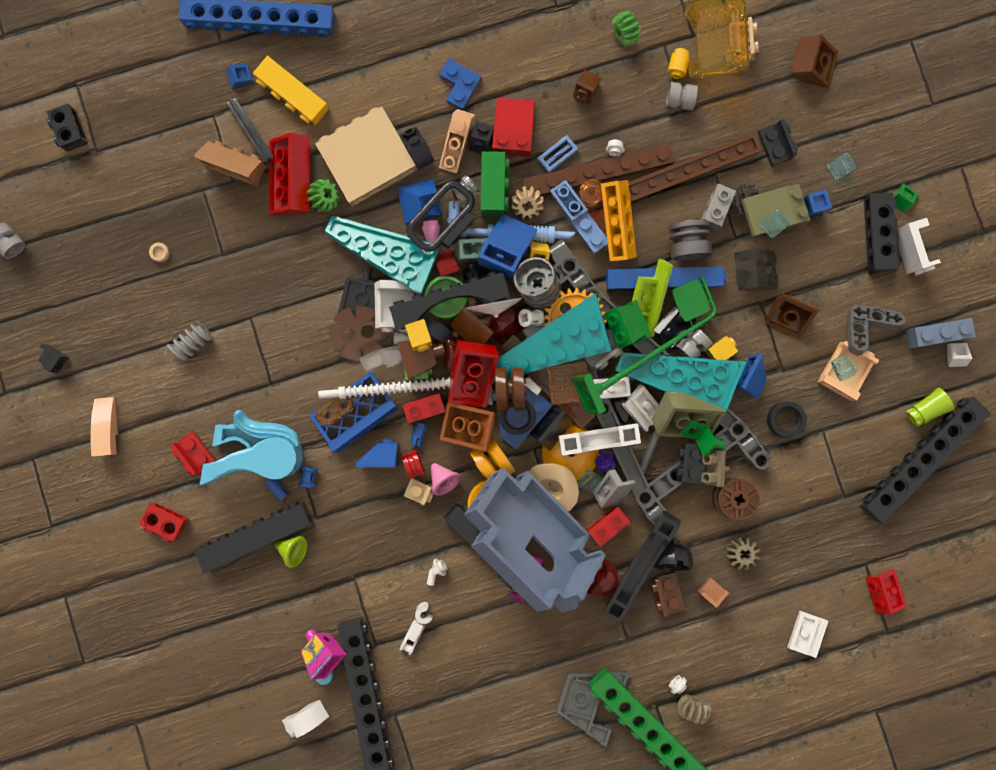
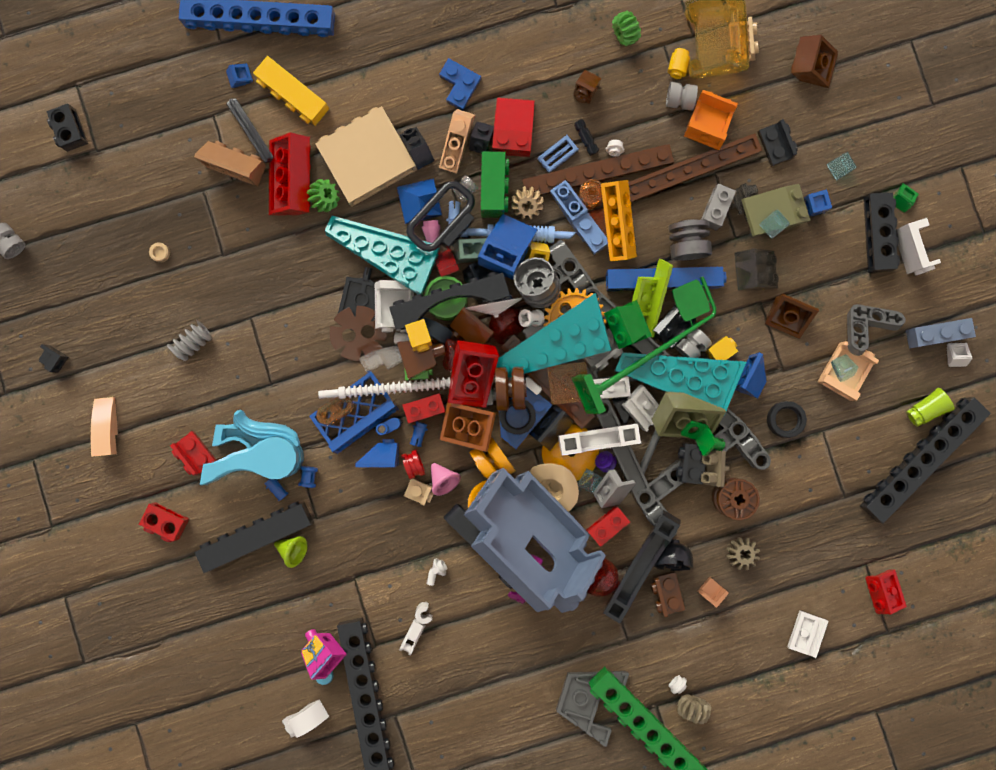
(389, 426): none -> blue piece
(586, 137): none -> black axle
(710, 119): none -> orange panel

